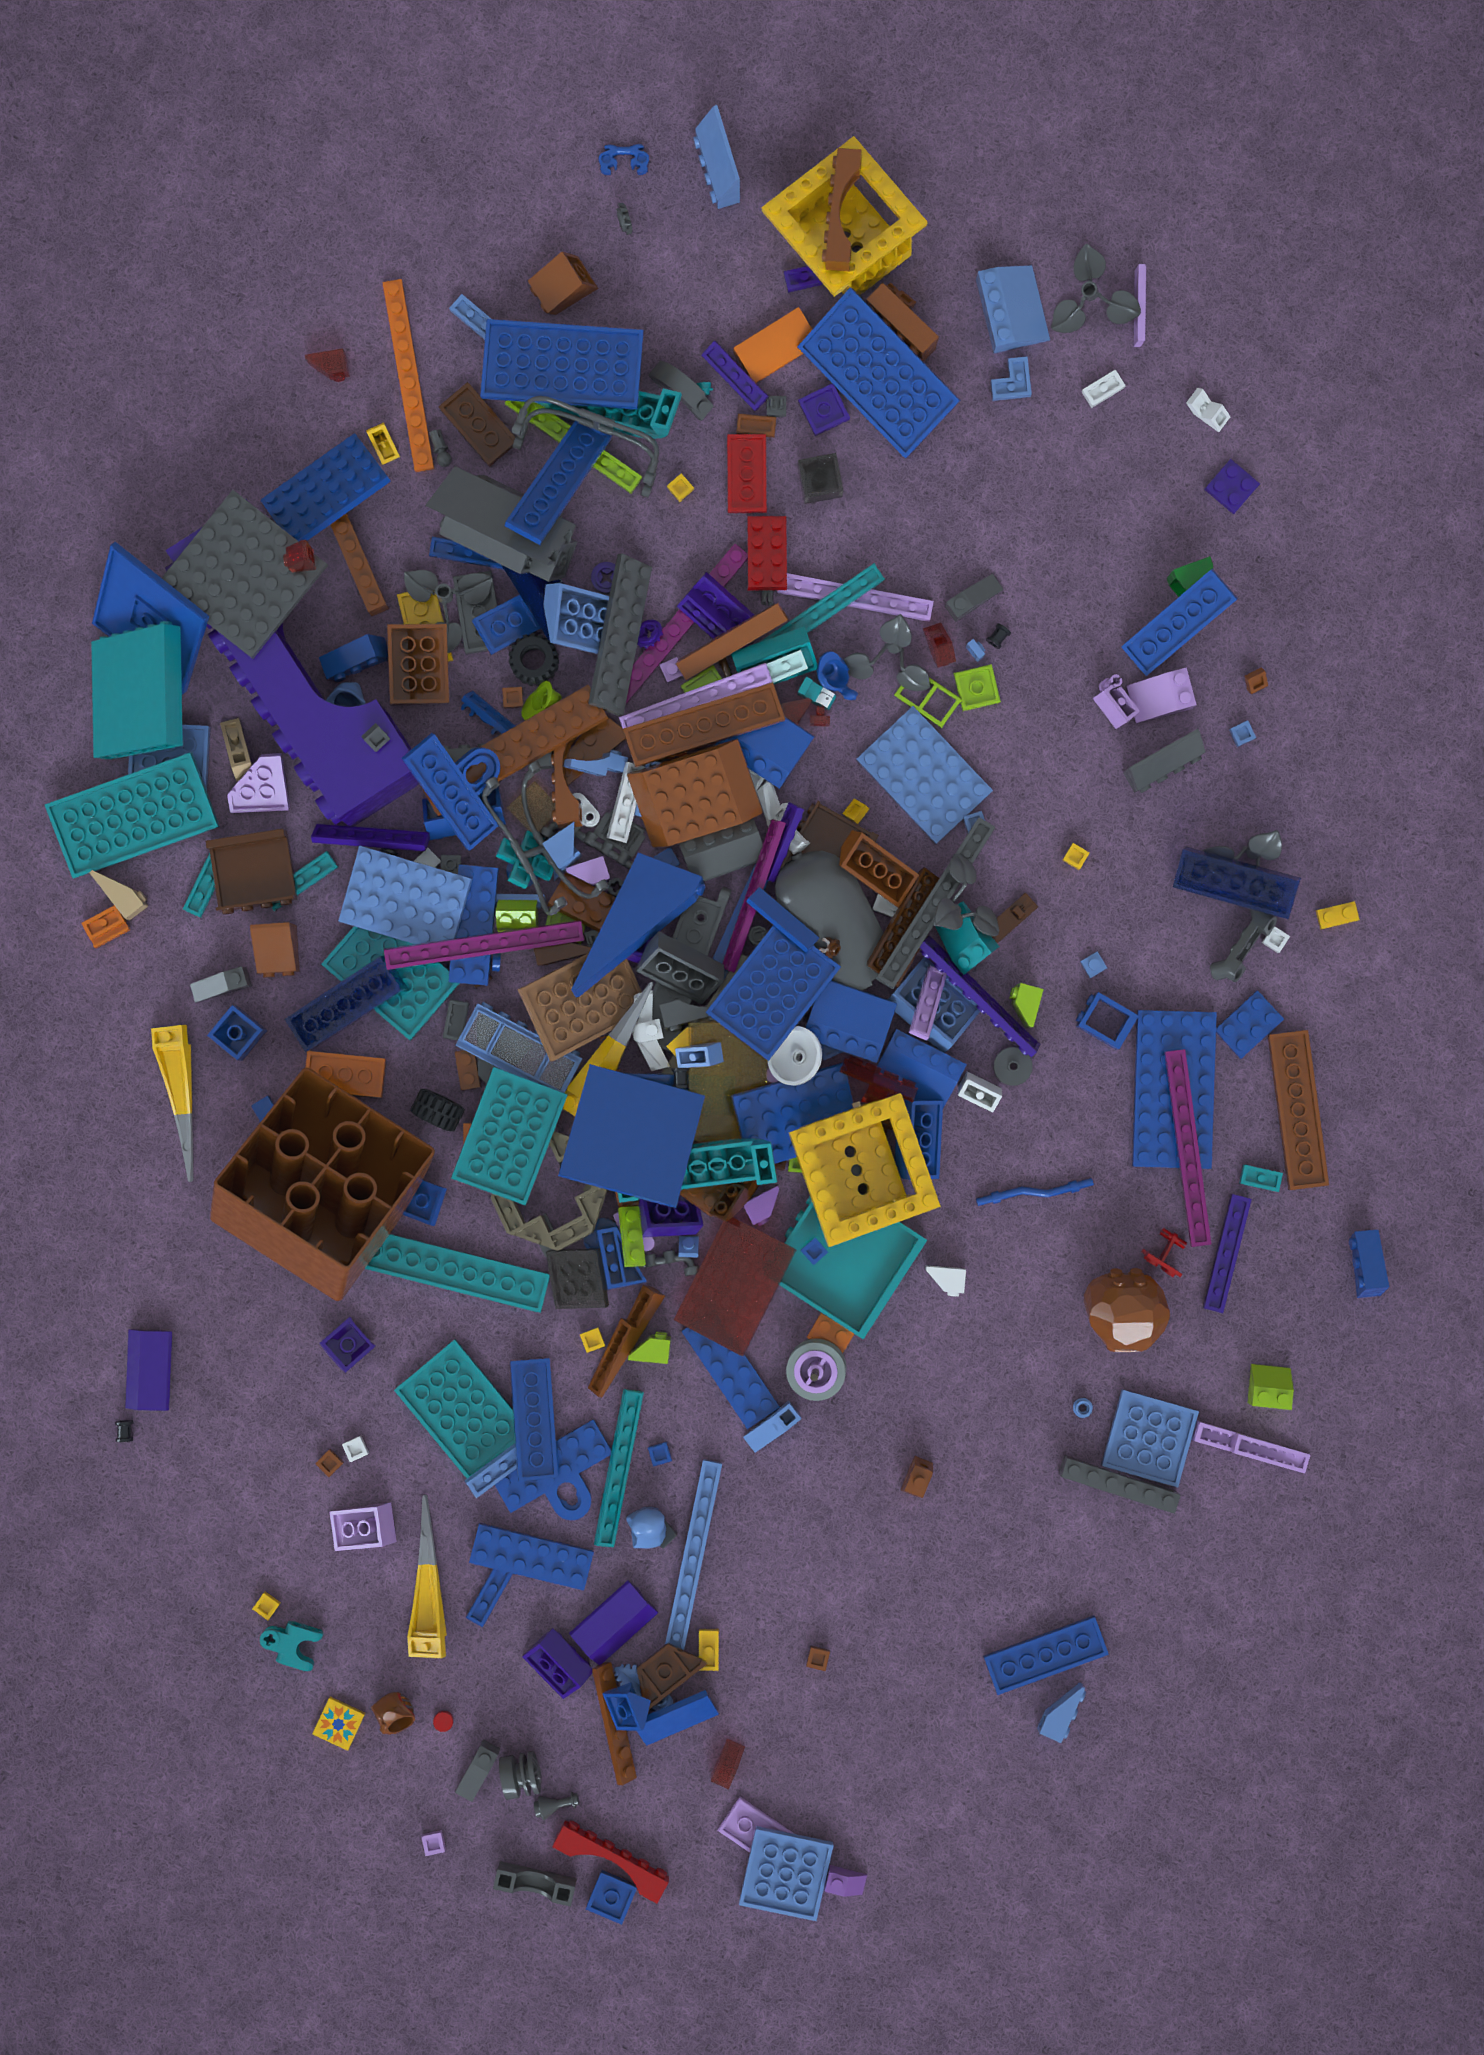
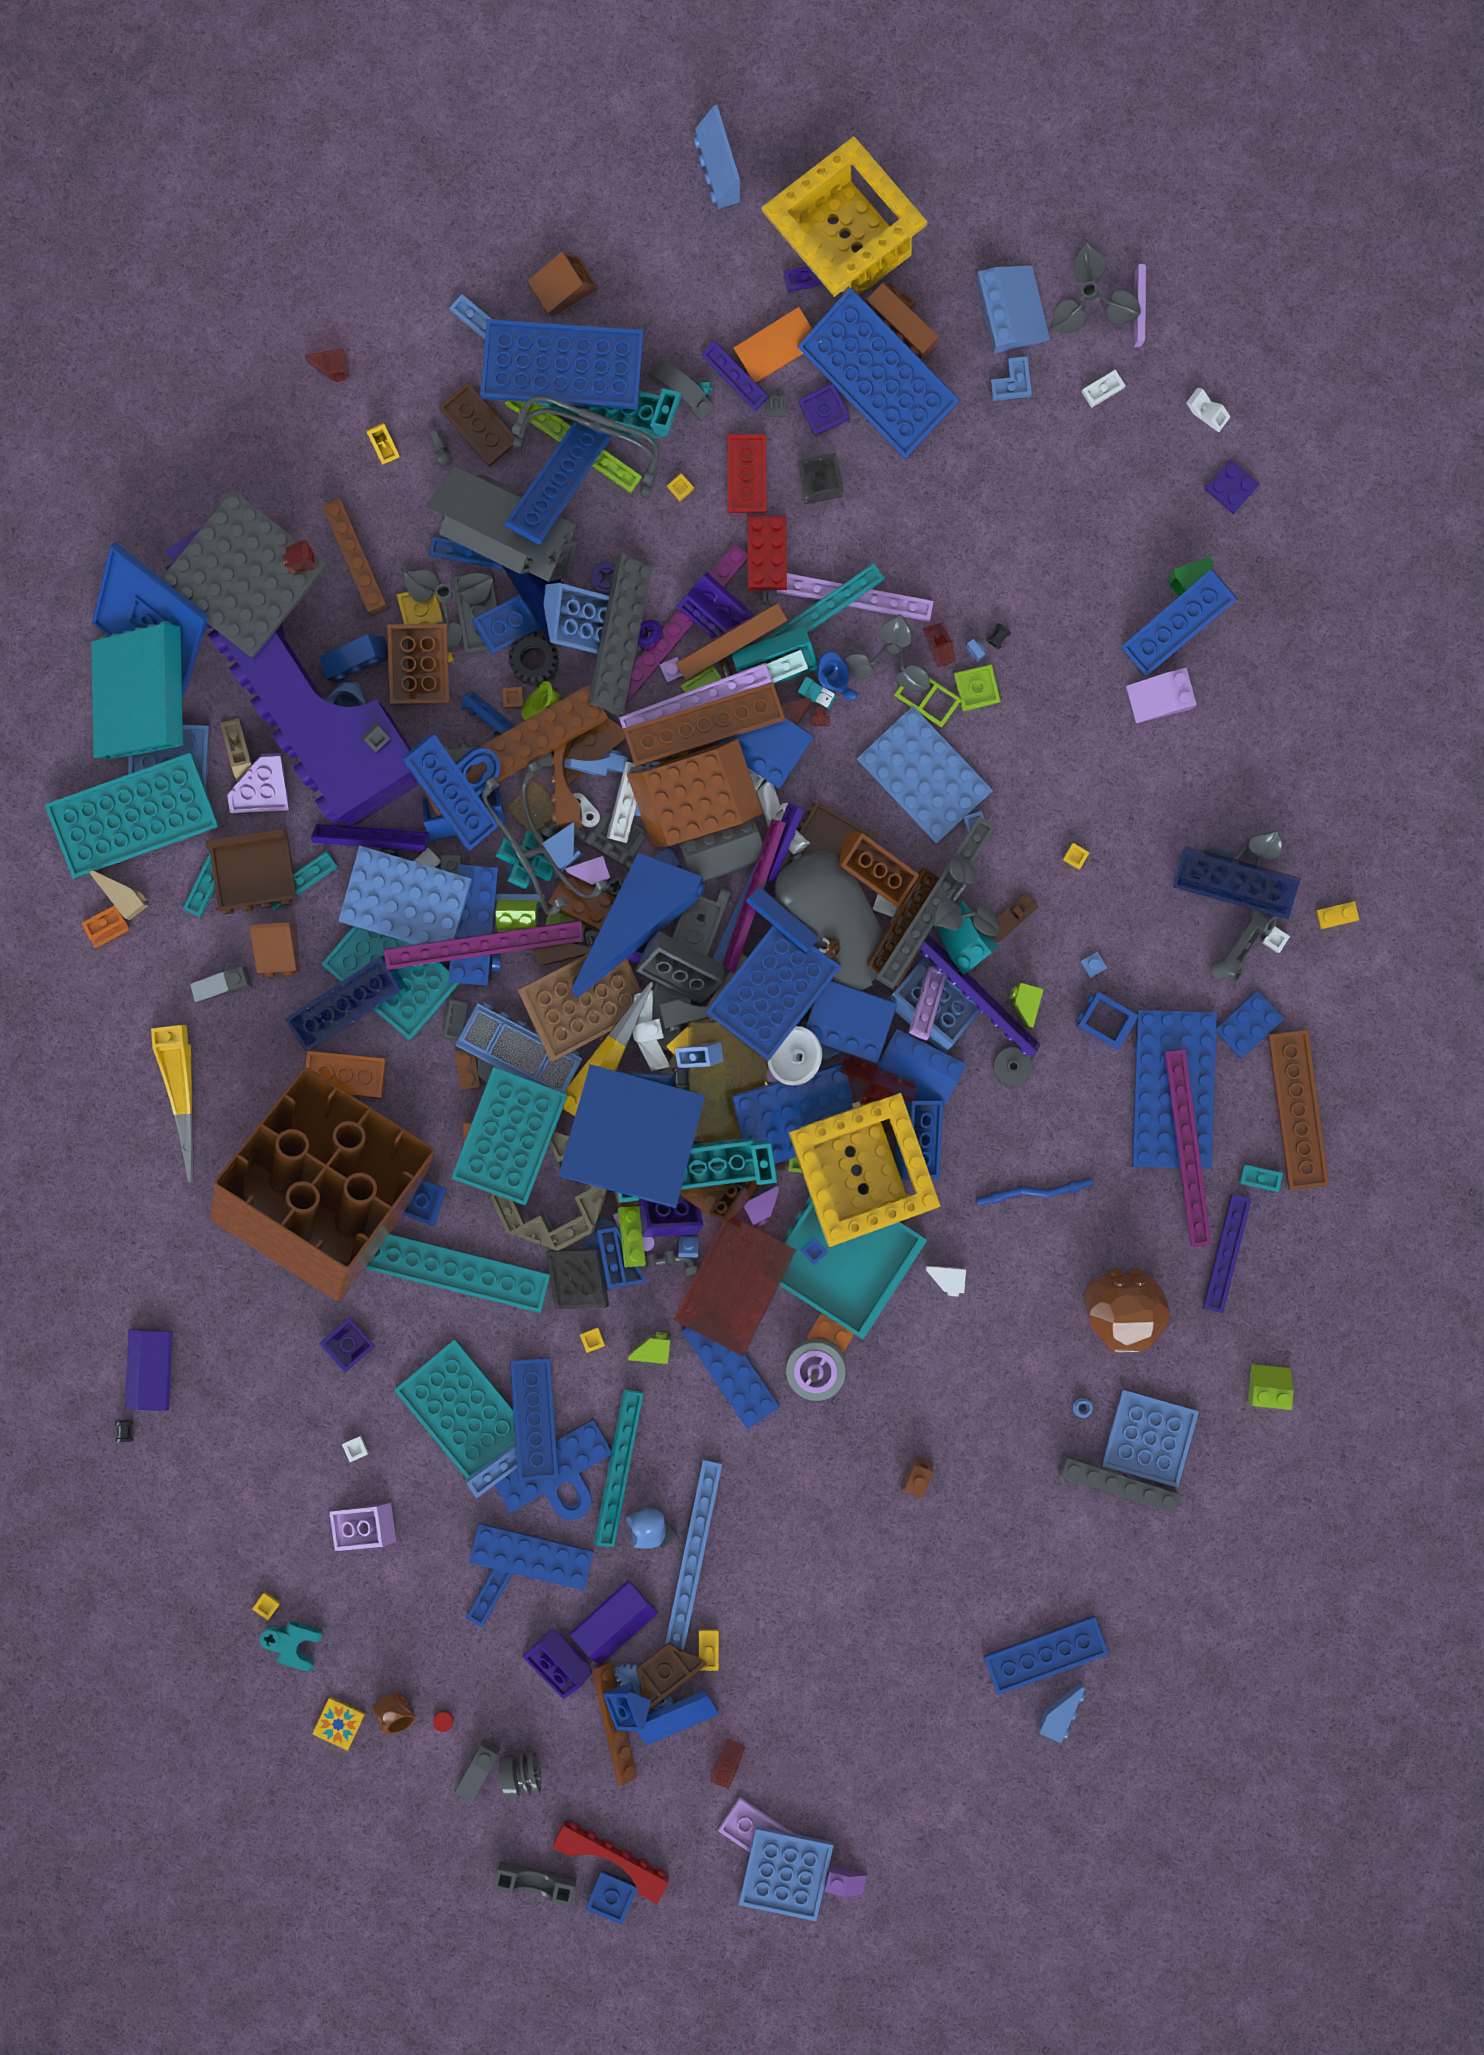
(237, 1033): blue slope -> none
(262, 1107): blue tile -> none
(325, 489): blue plate -> none
(329, 1462): dark orange plate -> none
(408, 375): orange plate -> none
(427, 1619): yellow plate -> none
(433, 1843): lavender plate -> none
(437, 1110): black tyre -> none
(547, 1806): dark grey piece -> none
(607, 158): blue helmet -> none
(624, 218): dark grey gear -> none
(625, 1338): dark orange slope -> none
(659, 1453): blue tile -> none
(755, 937): dark grey wheel -> none
(756, 425): dark orange tile -> none
(773, 1426): medium blue slope -> none
(818, 1658): dark orange plate -> none
(847, 172): dark orange arch -> none
(855, 811): yellow plate -> none
(973, 597): dark grey slope -> none
(979, 1091): white brick -> none
(1115, 702): lavender hinge -> none
(1167, 760): dark grey slope -> none
(1173, 1239): red plate -> none
(1242, 733): medium blue plate -> none
(1250, 1447): lavender slope -> none
(1256, 680): dark orange plate -> none
(1368, 1263): blue wedge -> none

